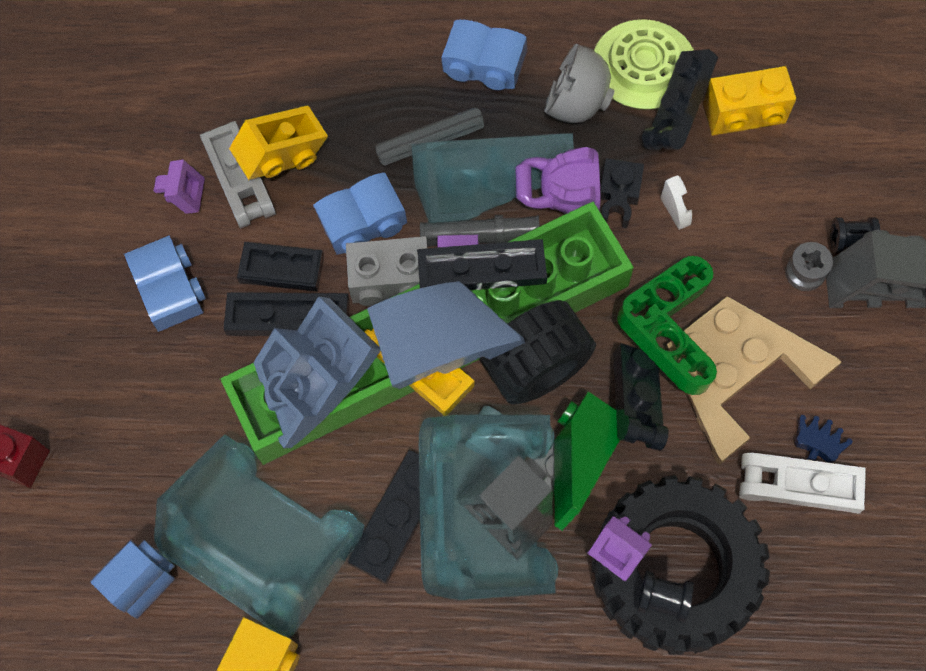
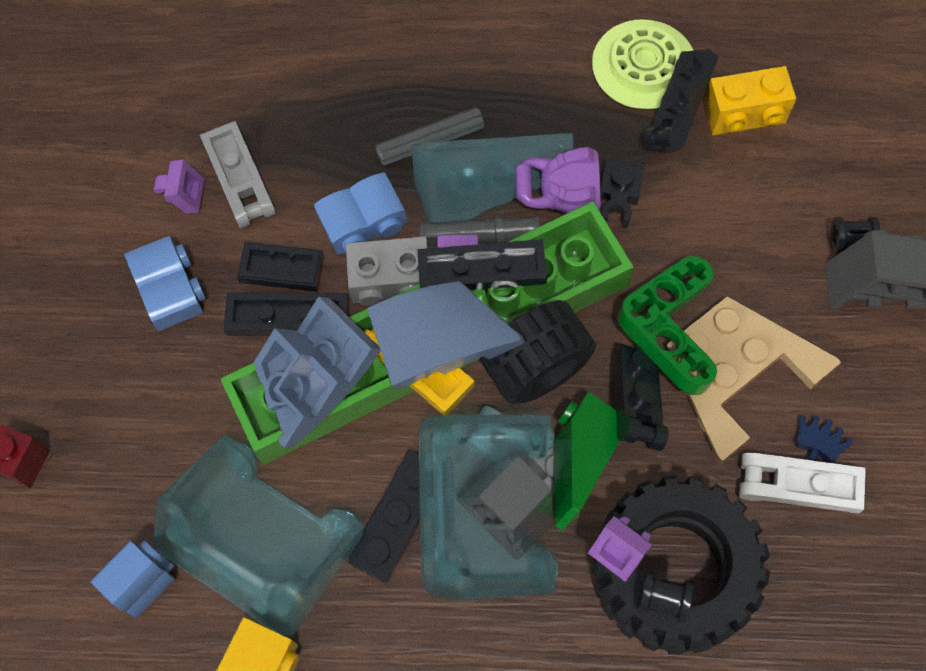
(278, 142): yellow brick -> none
(484, 54): medium blue brick -> none
(580, 87): light grey cylinder -> none
(673, 201): white tile -> none
(806, 276): flat silver wheel -> none

